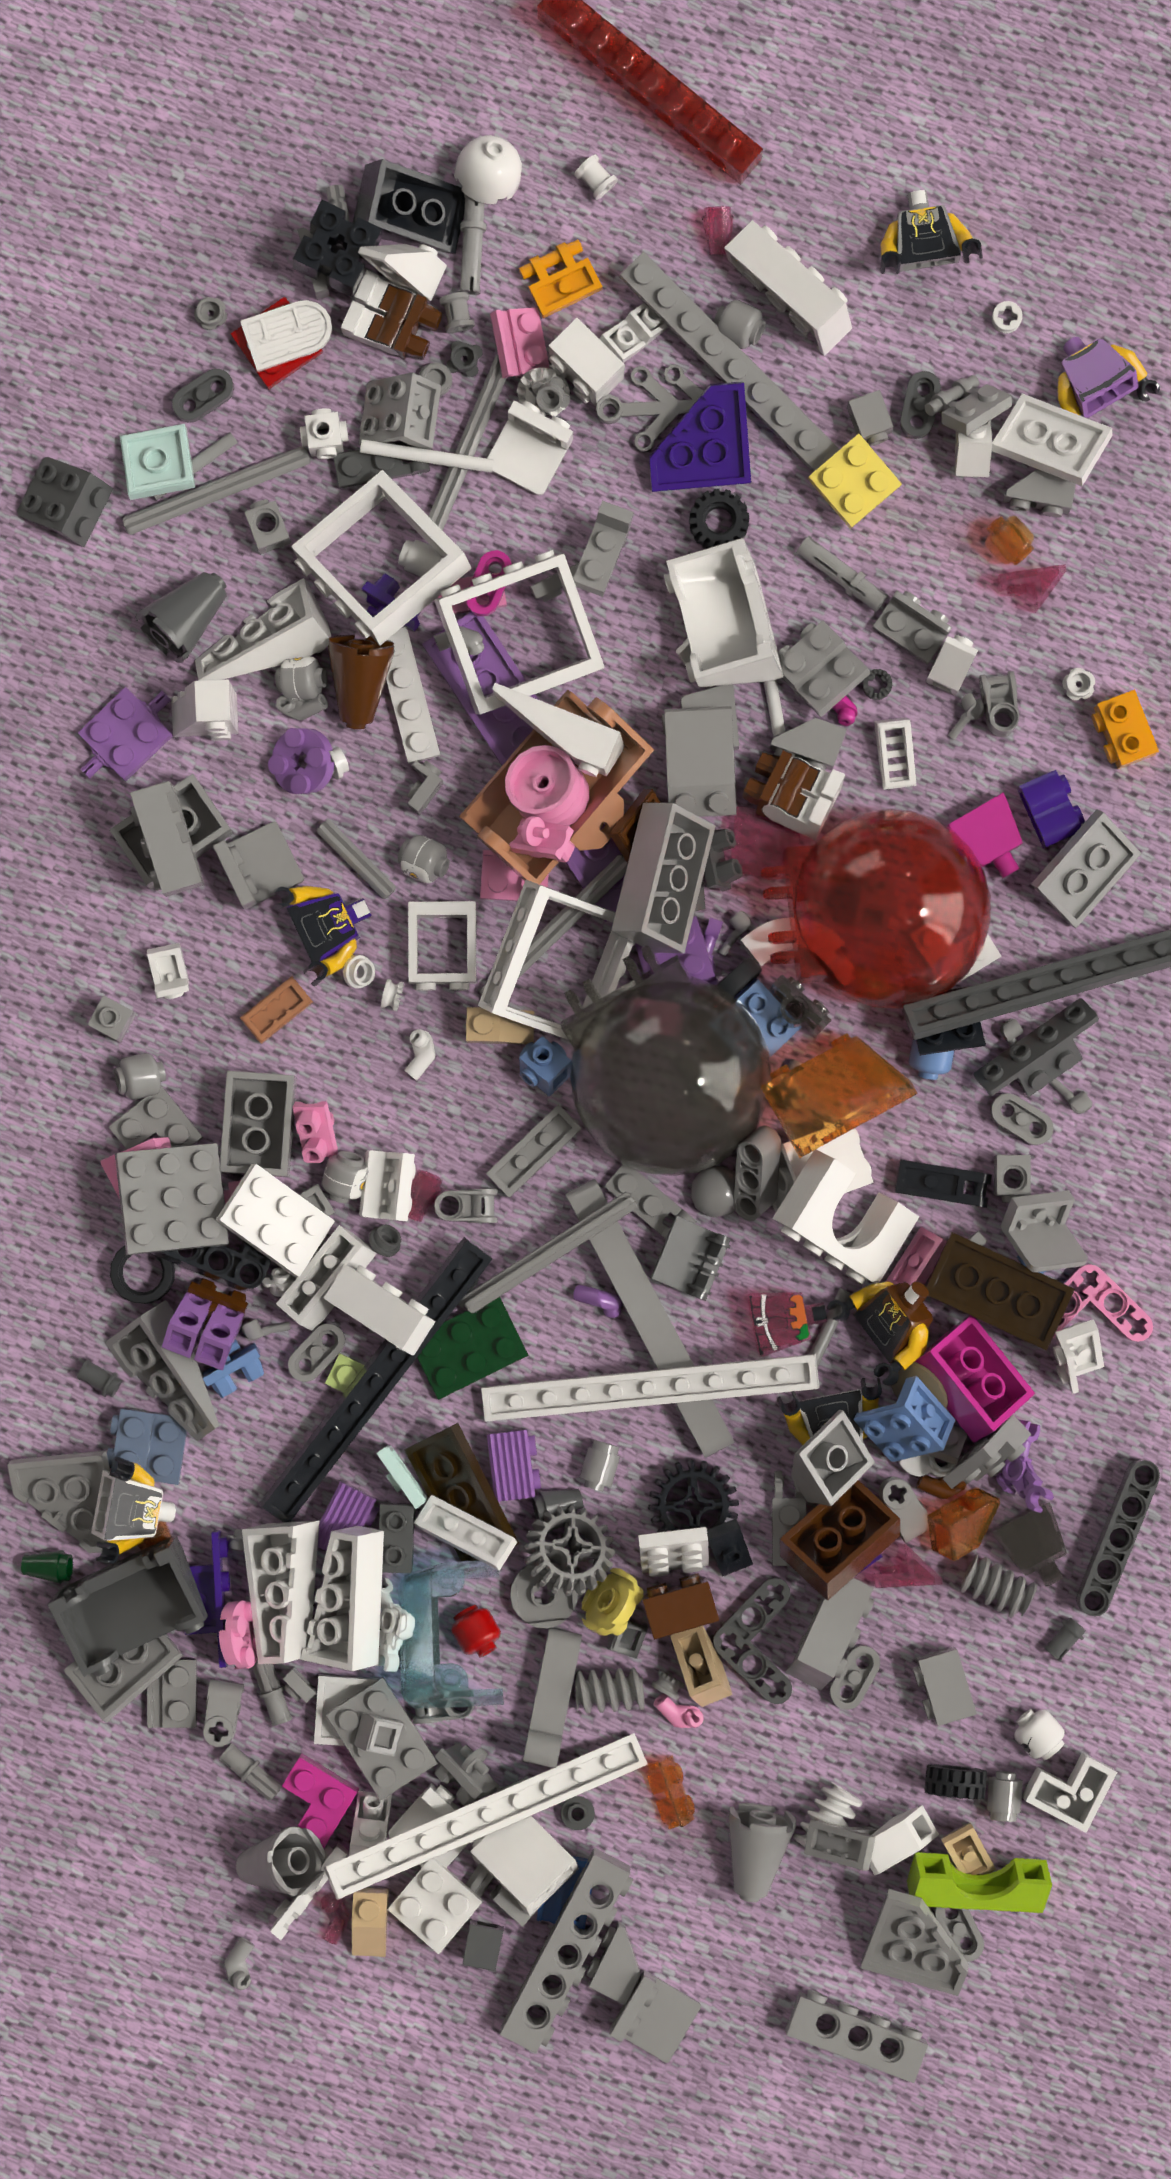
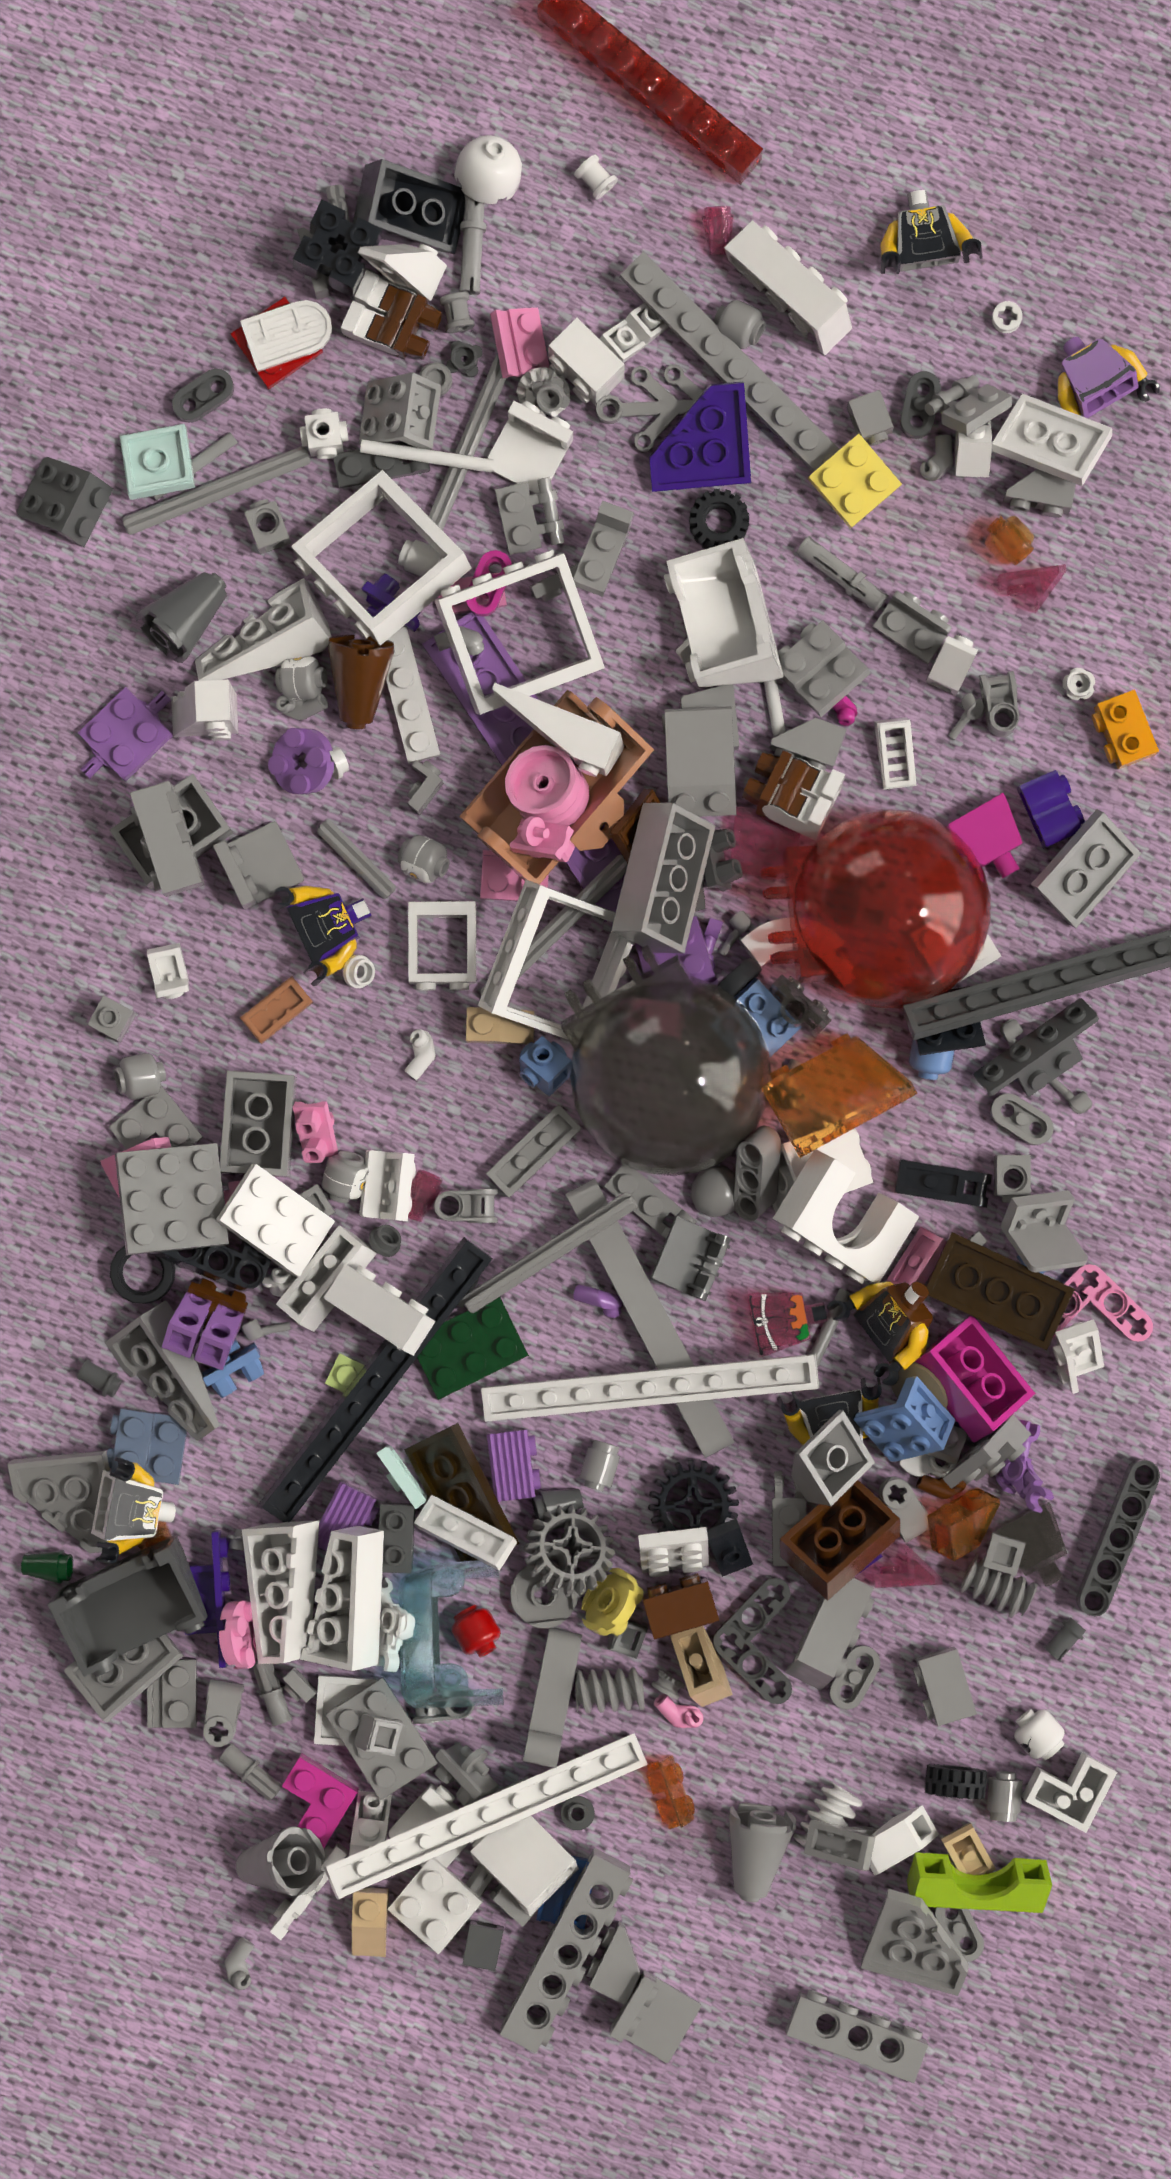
(210, 304): light grey plate -> none
(316, 1352): light grey plate -> none
(337, 1915): clear pink arm -> none
(391, 994): white bush -> none
(518, 516): none -> light grey plate
(563, 287): light orange plate -> none
(885, 678): dark grey bush -> none
(941, 461): none -> light grey arm
(1004, 1554): none -> light grey plate

